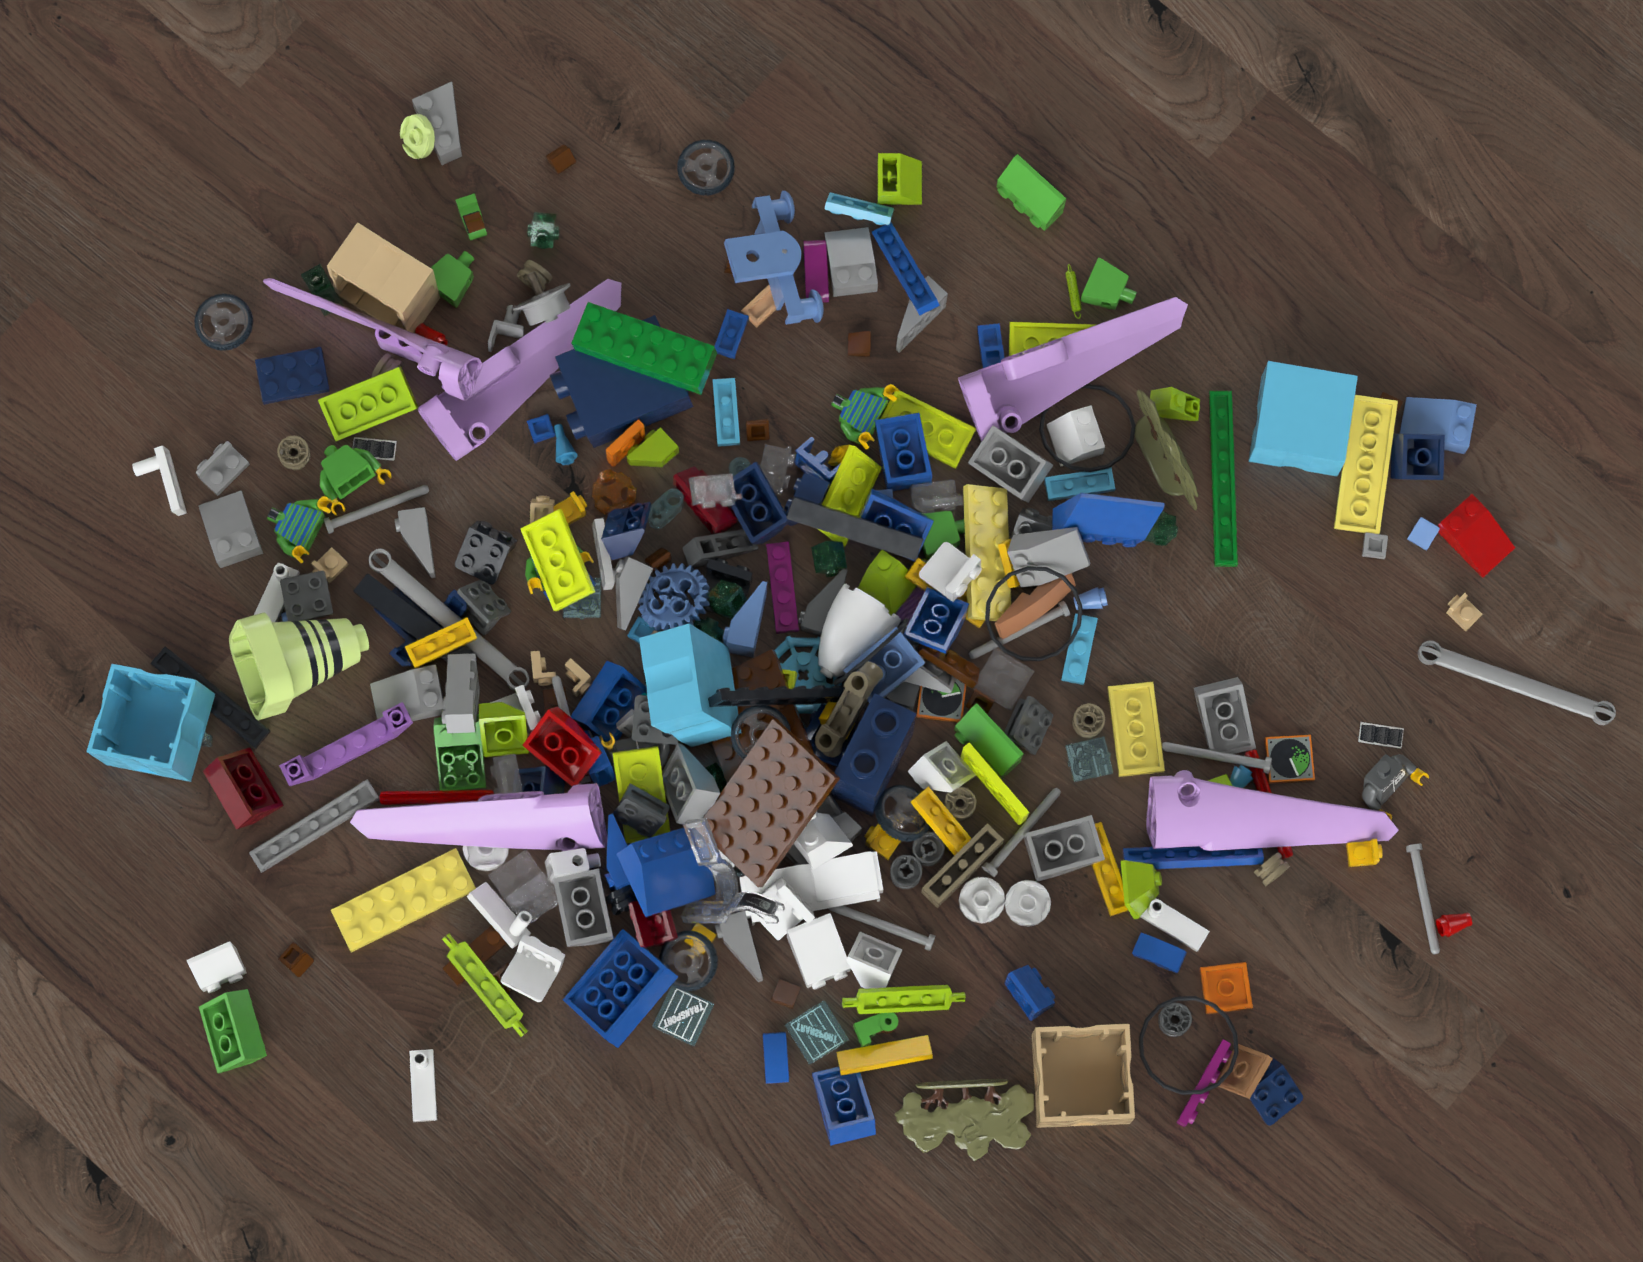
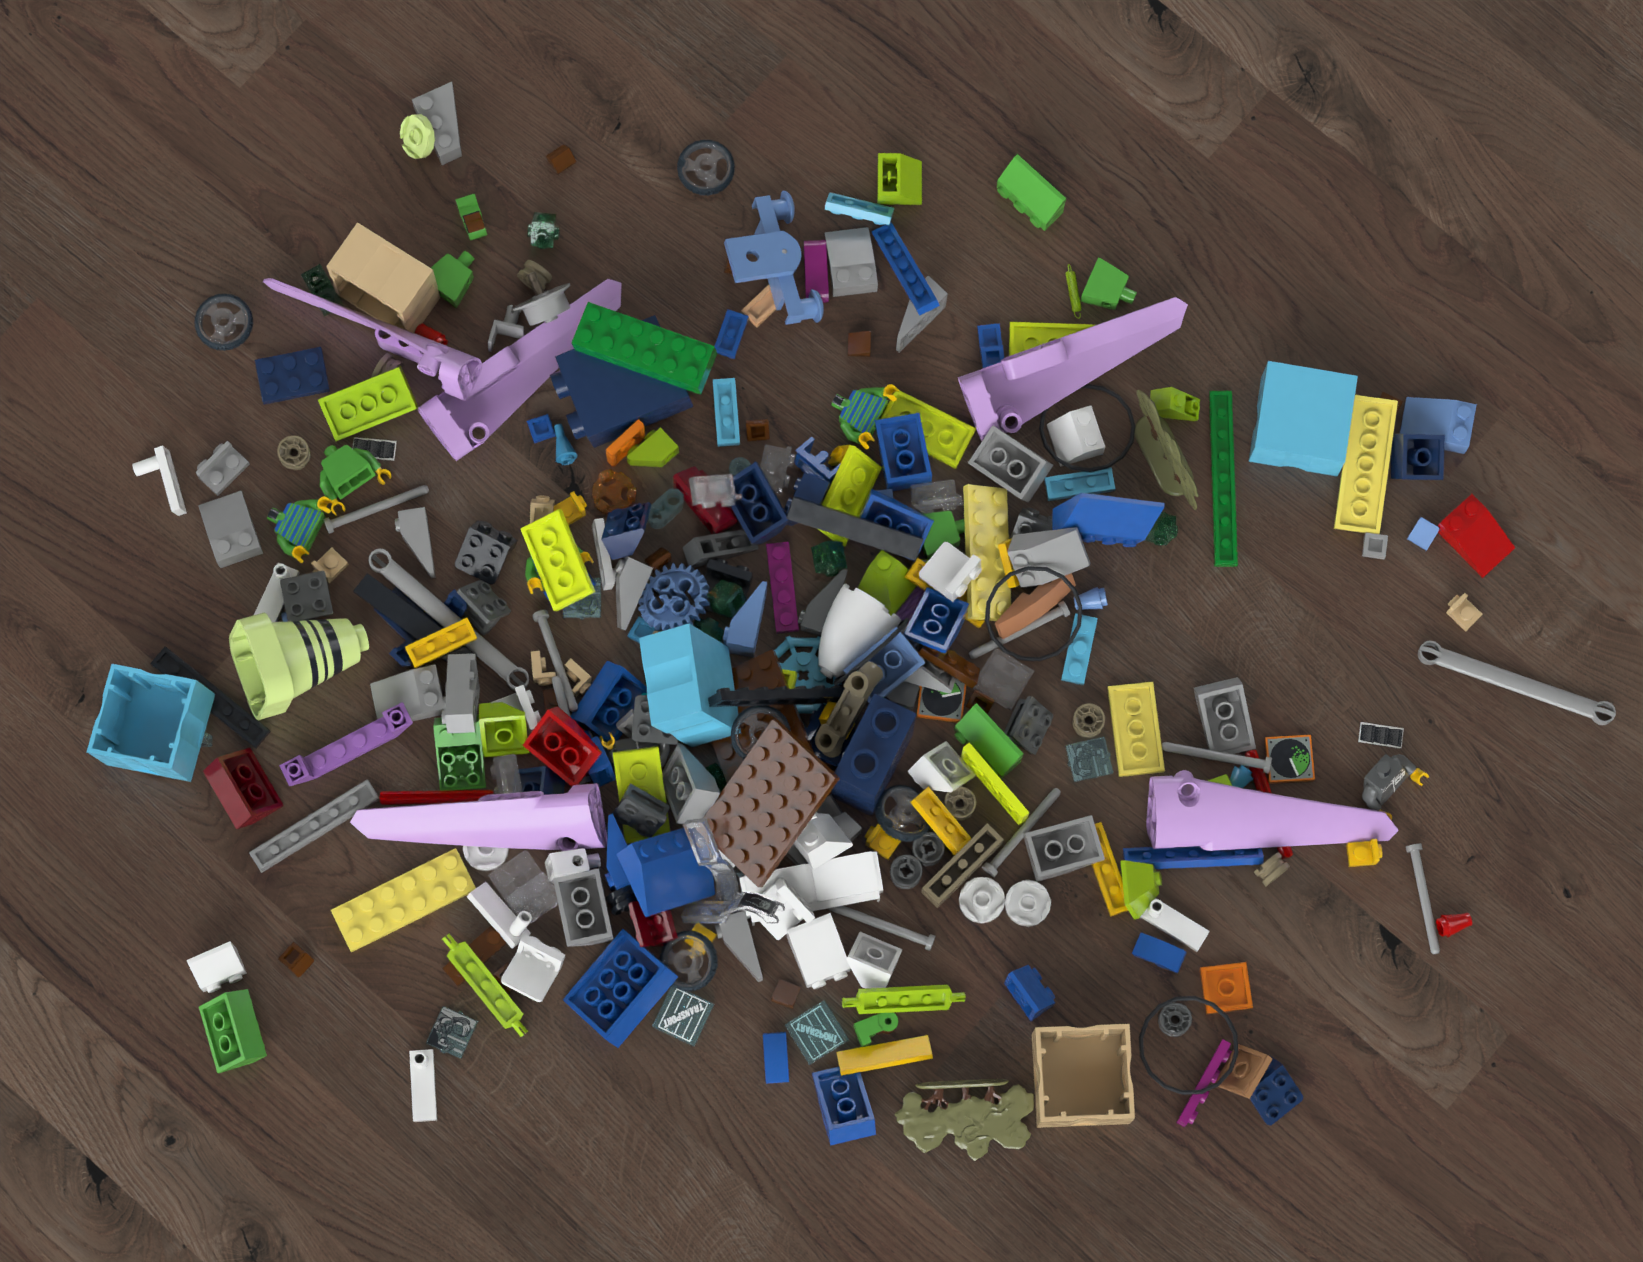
(451, 1032): none -> piece
(541, 617): none -> light grey bar

